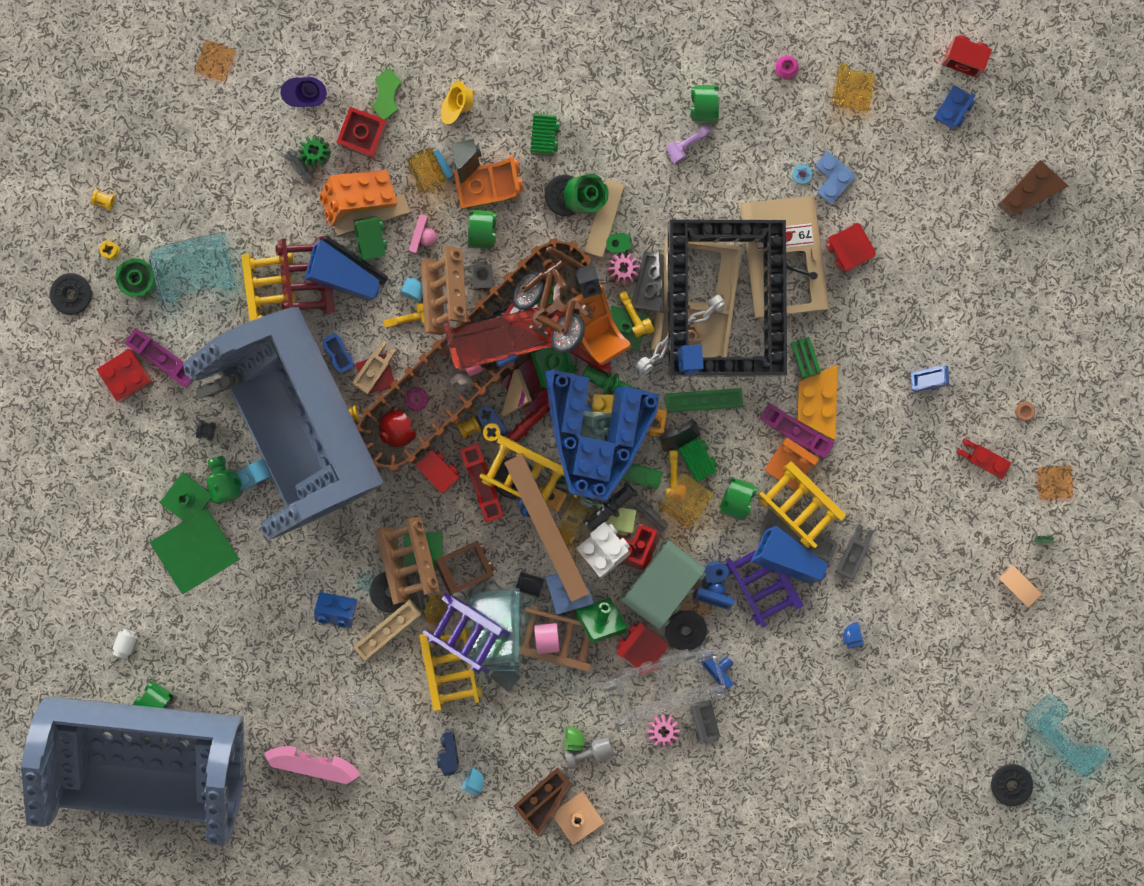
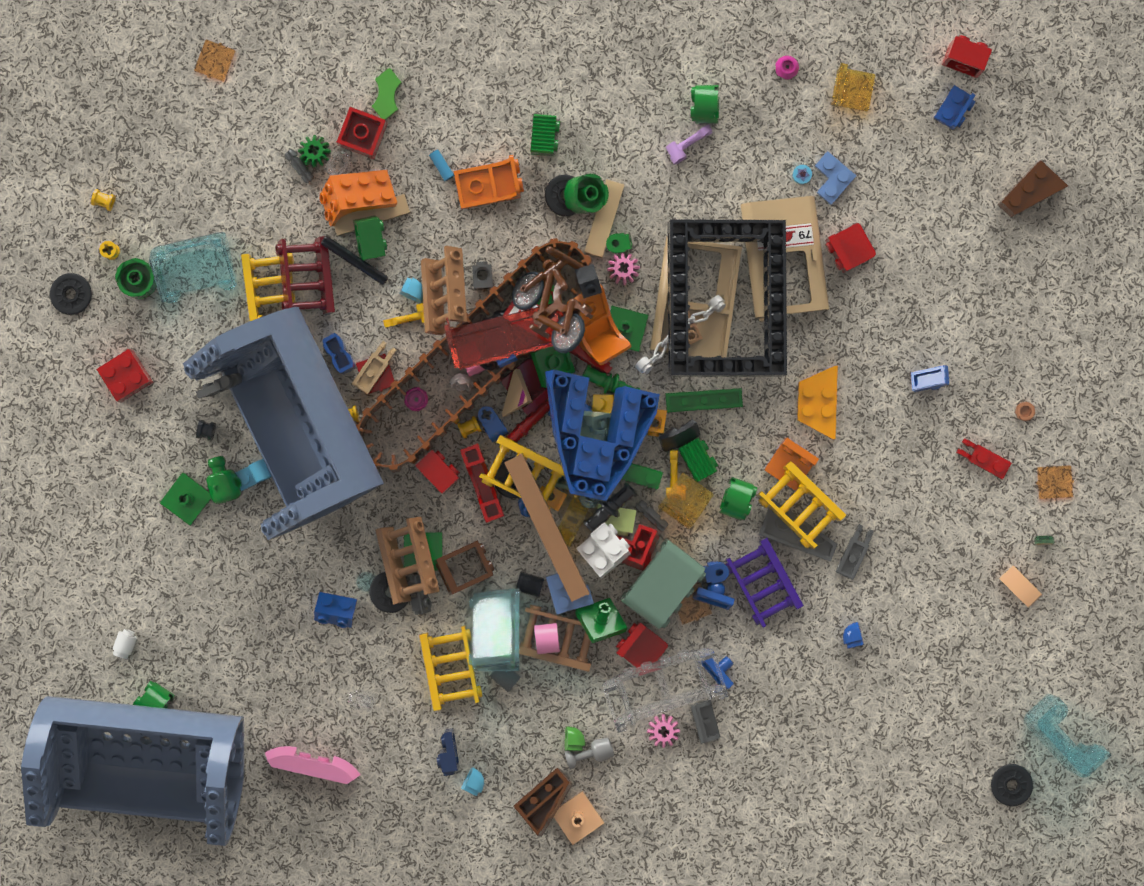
(158, 356): magenta slope -> none
(194, 551): green sticker -> none
(303, 92): dark purple piece -> none
(339, 273): blue slope -> none
(387, 630): tan tile -> none
(395, 429): red cylinder -> none
(422, 235): bright pink tile -> none
(426, 170): clear yellow brick -> none
(435, 617): clear yellow gear -> none
(457, 101): yellow piece -> none
(466, 158): pearl dark grey slope -> none
(480, 229): green brick -> none
(481, 623): fence -> none
(491, 437): yellow bush -> none
(640, 327): yellow brick -> none
(650, 283): dark grey wing -> none
(690, 359): blue brick -> none
(690, 641): black wheel -> none
(788, 557): blue slope -> none
(794, 347): green tile -> none
(796, 431): magenta slope -> none
(813, 275): black hinge -> none

